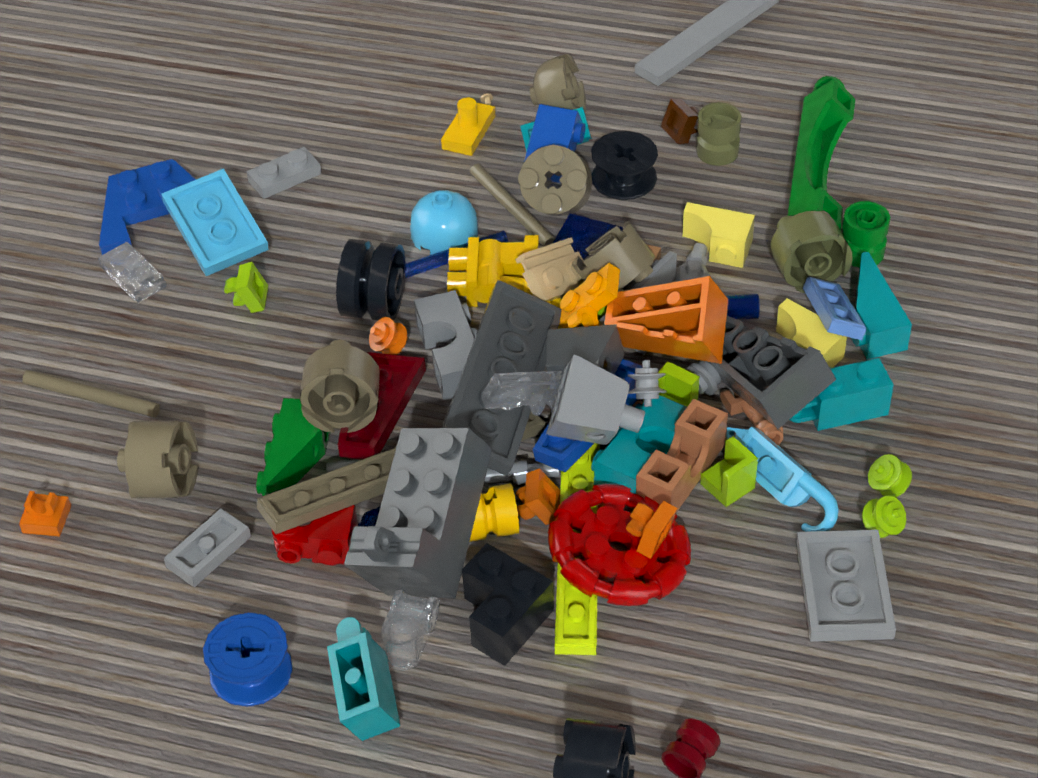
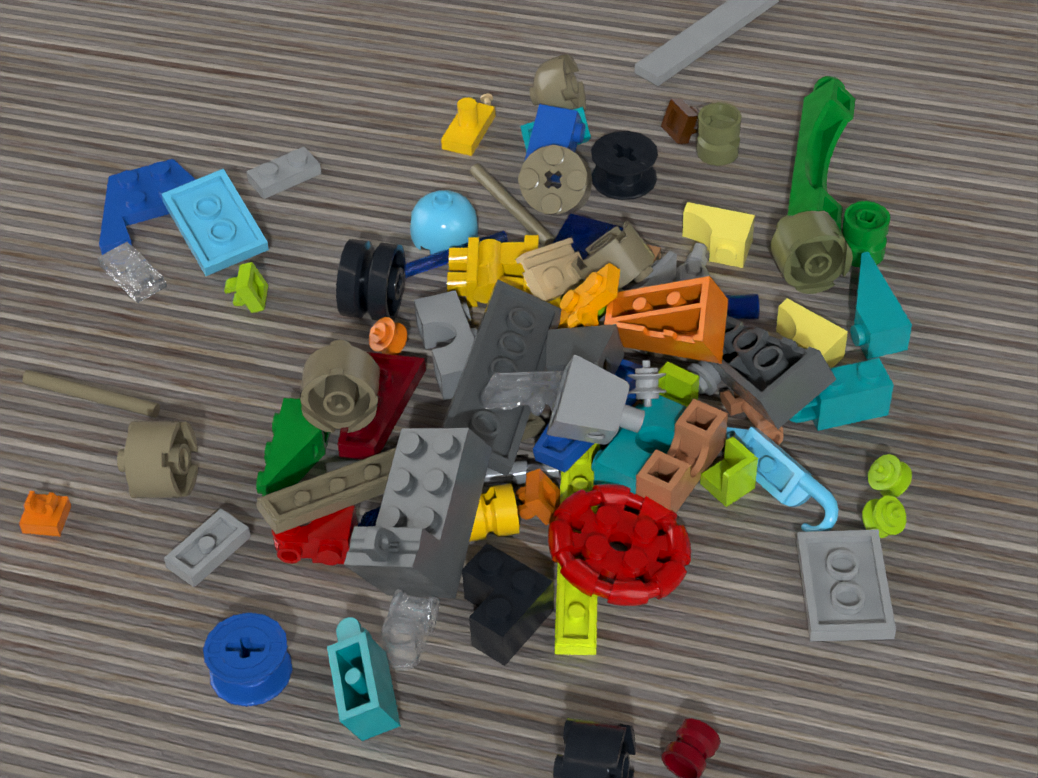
(651, 526): orange tile -> none
(834, 308): medium blue tile -> none

